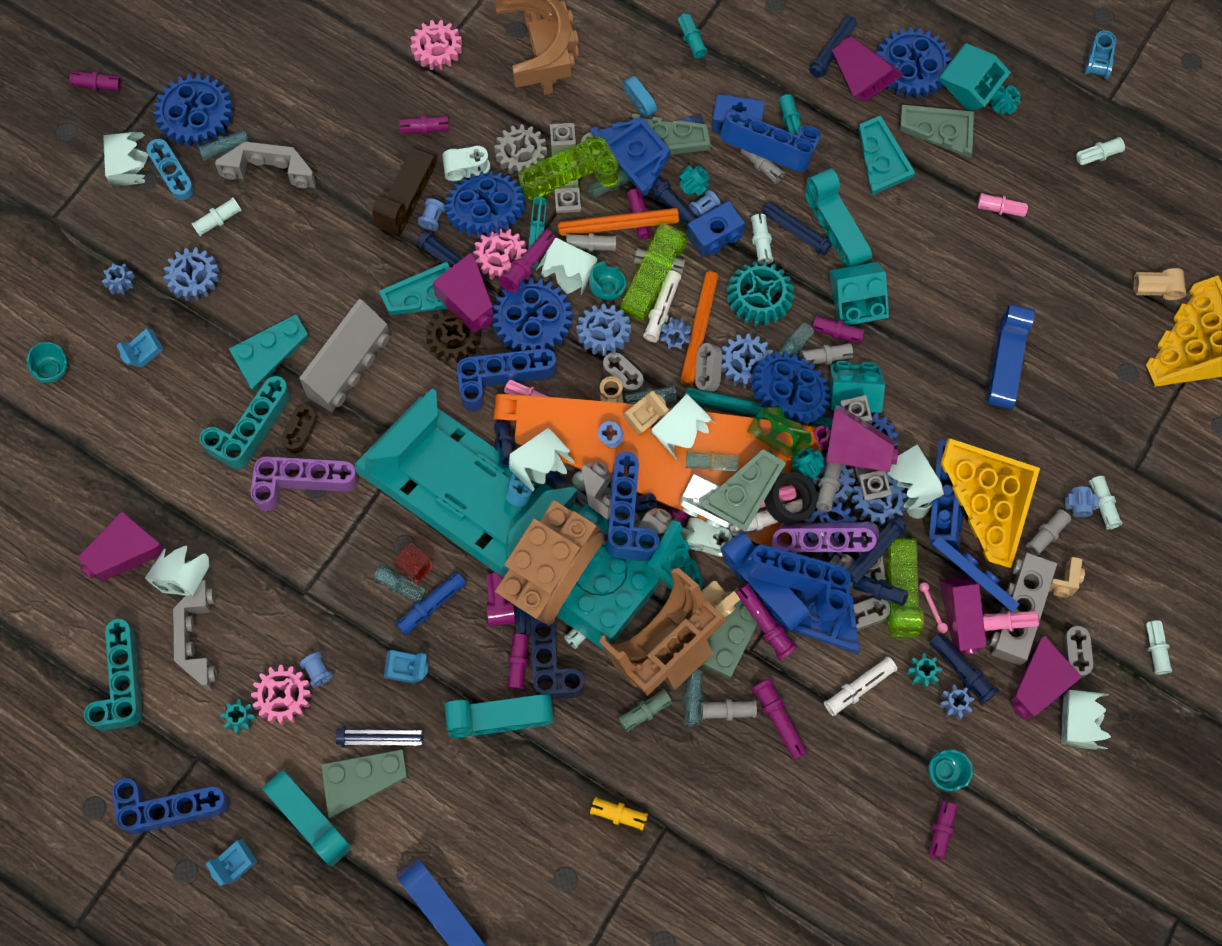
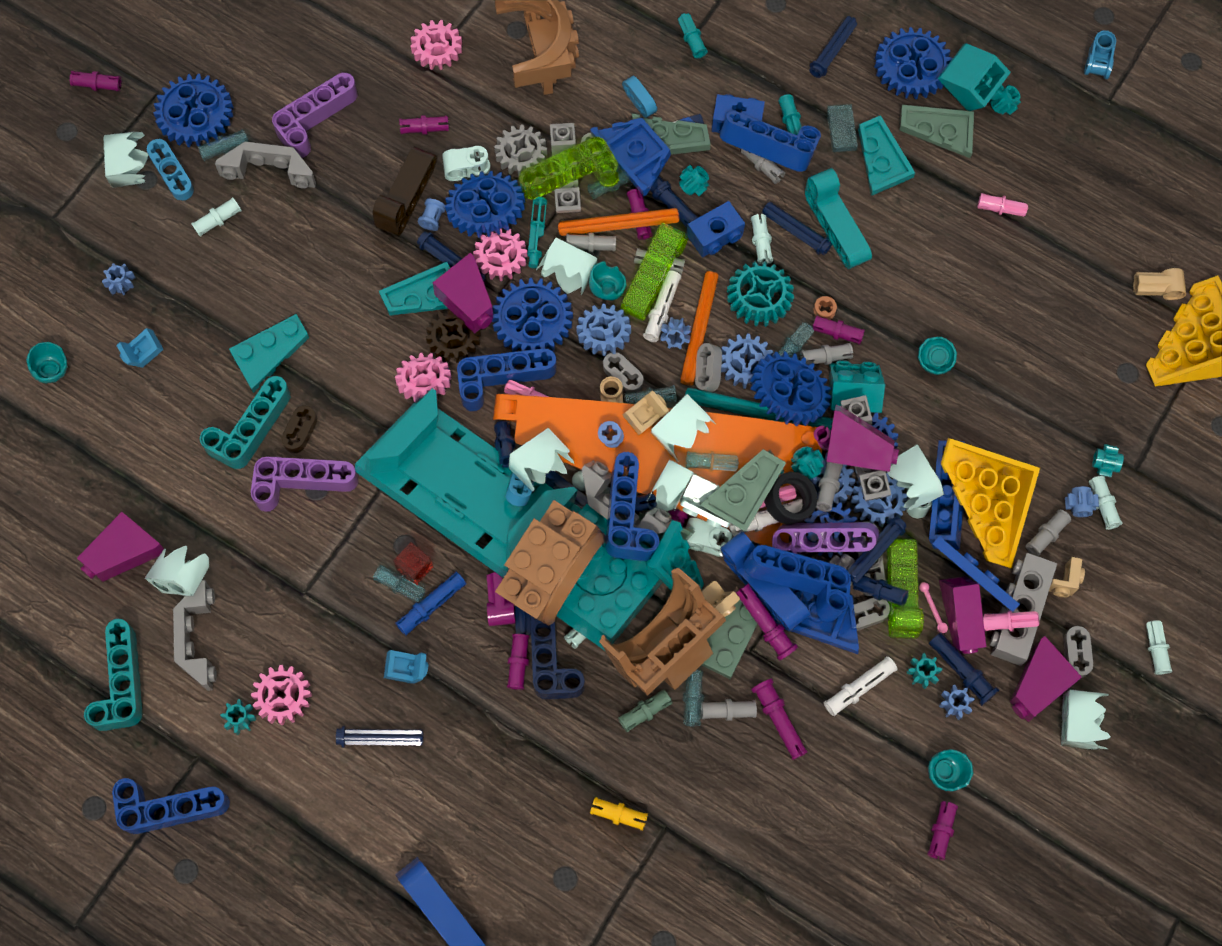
(180, 272): medium blue gear -> none
(231, 863): dark azure bracket -> none
(307, 818): teal beam -> none
(316, 669): medium blue bush -> none
(339, 92): none -> medium lavender beam
(345, 357): light grey slope -> none
(357, 779): sand green wing -> none
(423, 376): none -> bright pink gear
(497, 716): teal beam -> none
(522, 268): magenta pin -> none
(671, 485): none -> light aqua piece
(705, 204): medium blue bush -> none
(775, 415): green piece -> none
(825, 301): none -> nougat bush
(842, 128): none -> clear light blue tile
(860, 293): teal slope -> none
(864, 68): magenta slope -> none
(937, 355): none -> teal hair
(1009, 356): blue beam -> none
(1100, 151): light aqua axle -> none
(1107, 460): none -> teal gear

